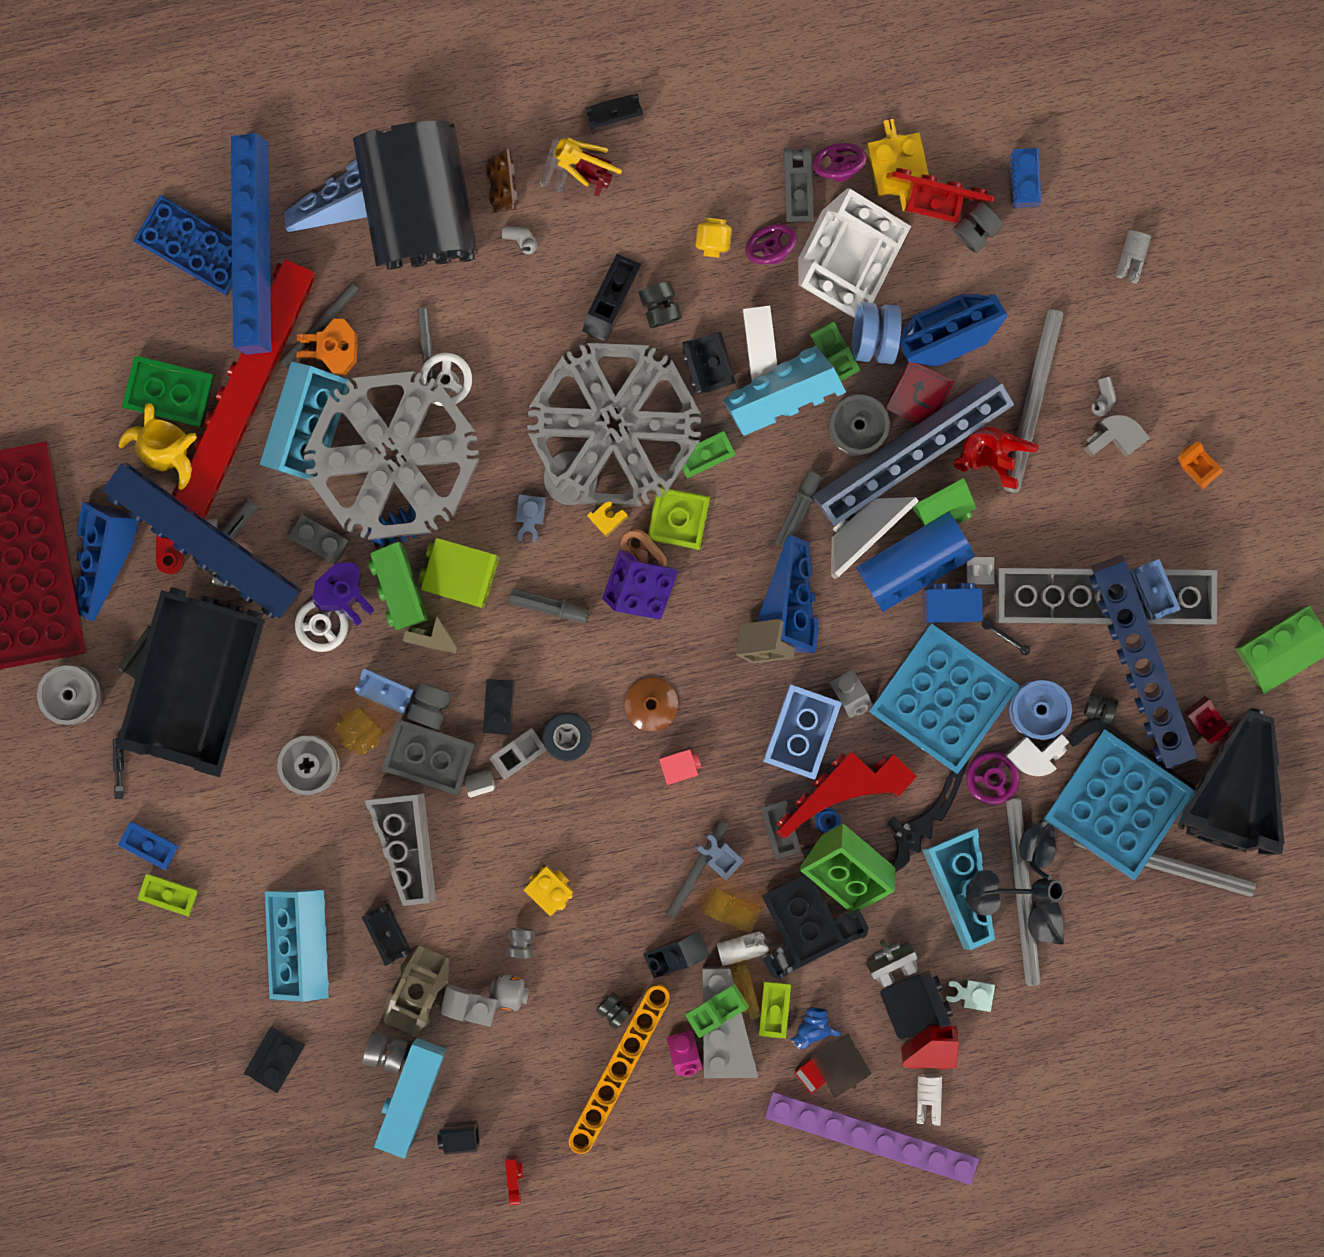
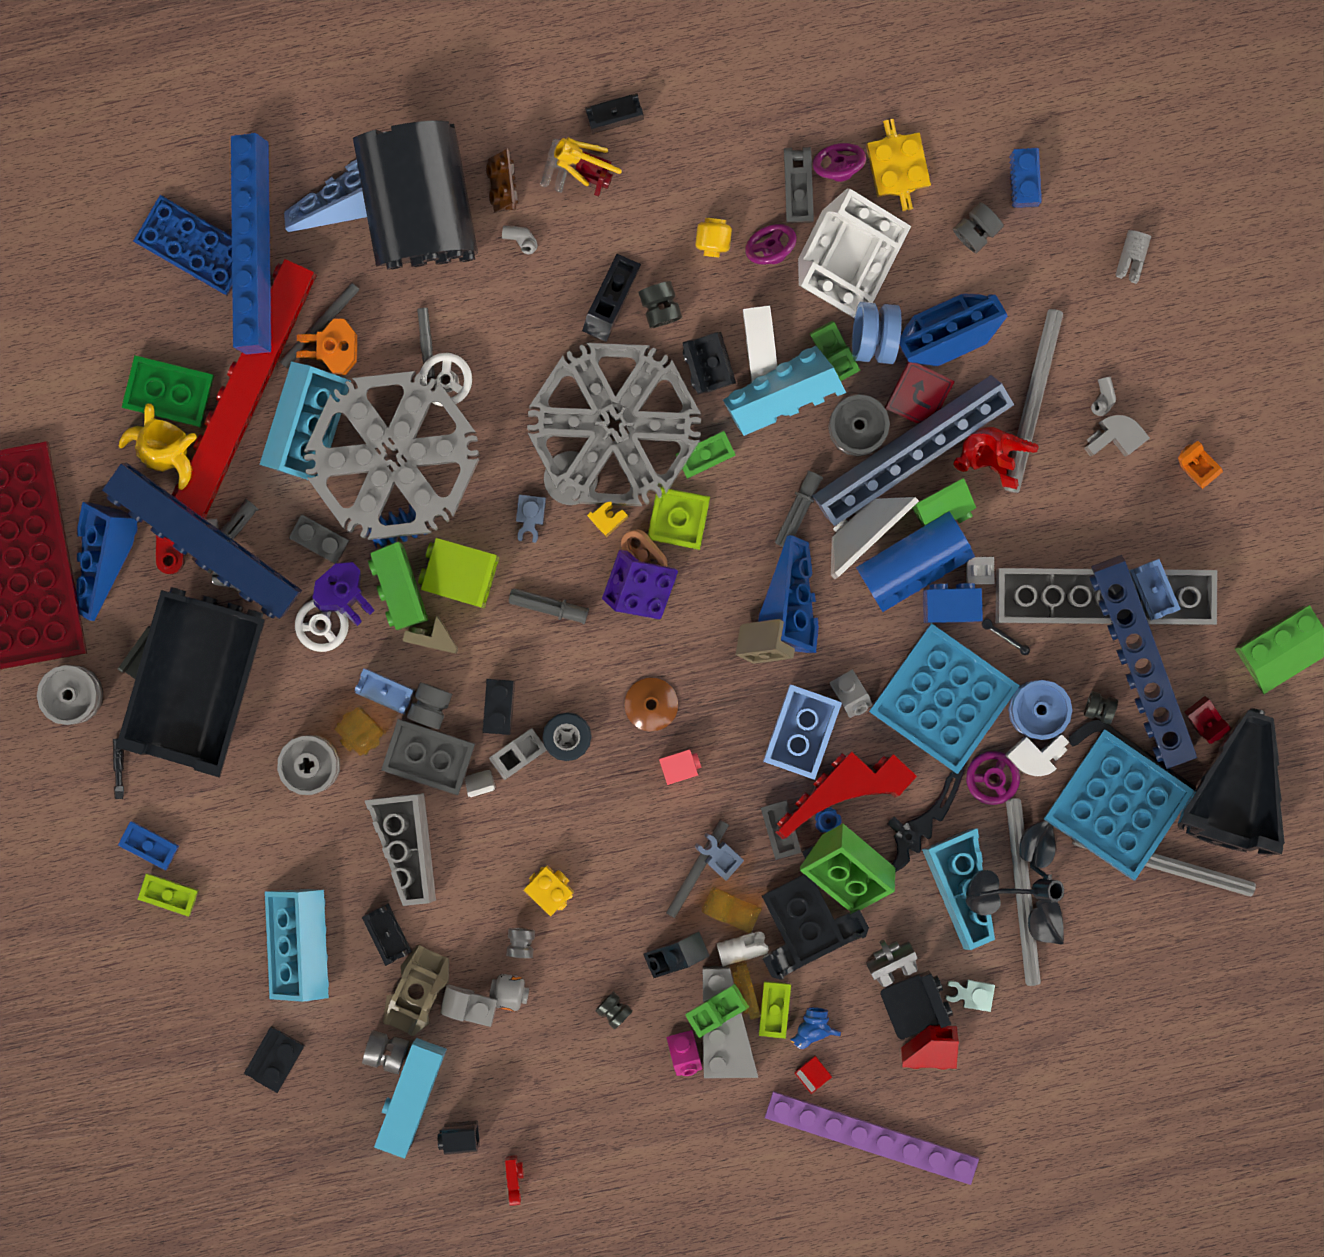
(616, 1081): light orange beam -> none
(841, 1065): clear smoke piece -> none
(929, 1093): white hinge -> none
(936, 199): red bracket -> none

